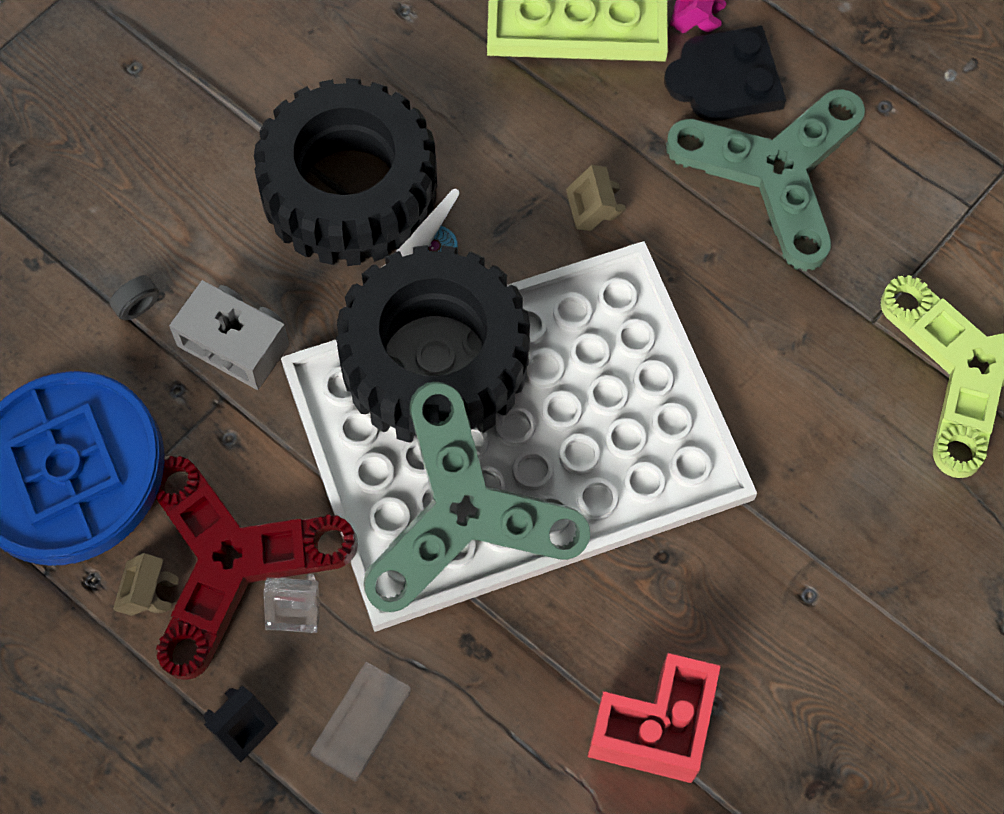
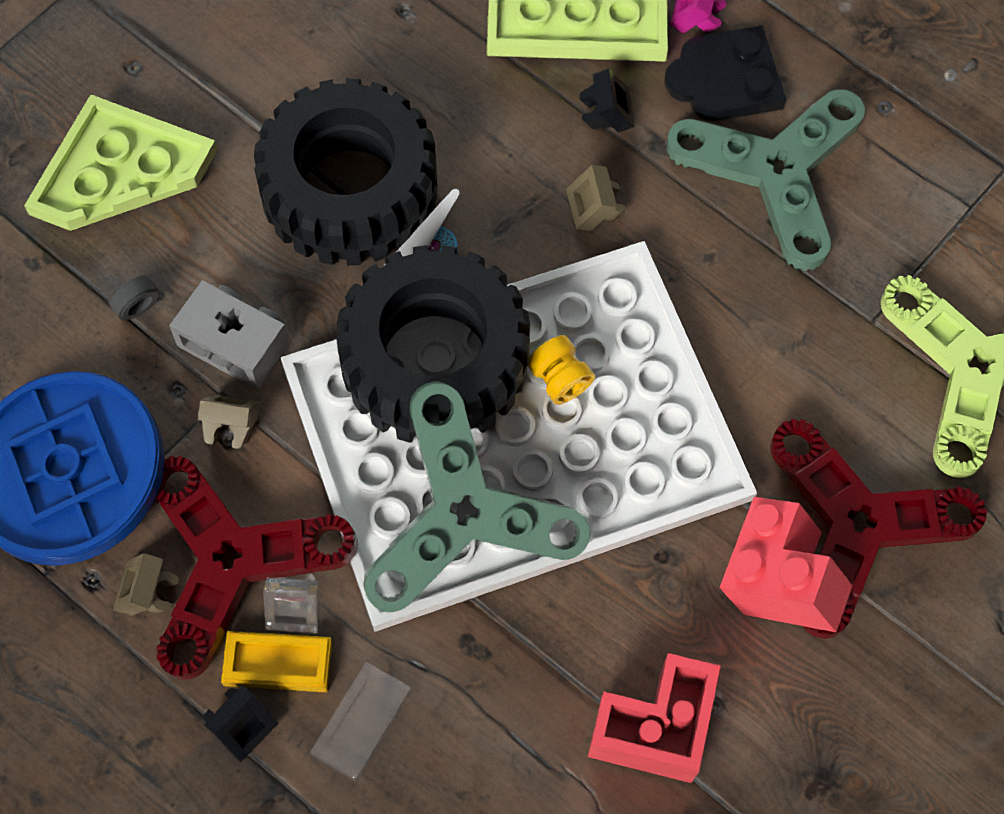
(116, 164): none -> yellowish green plate
(225, 410): none -> dark tan tile
(277, 661): none -> yellow tile
(560, 369): none -> yellow wheel
(612, 103): none -> black tile
(777, 572): none -> coral brick
(896, 517): none -> dark red piece

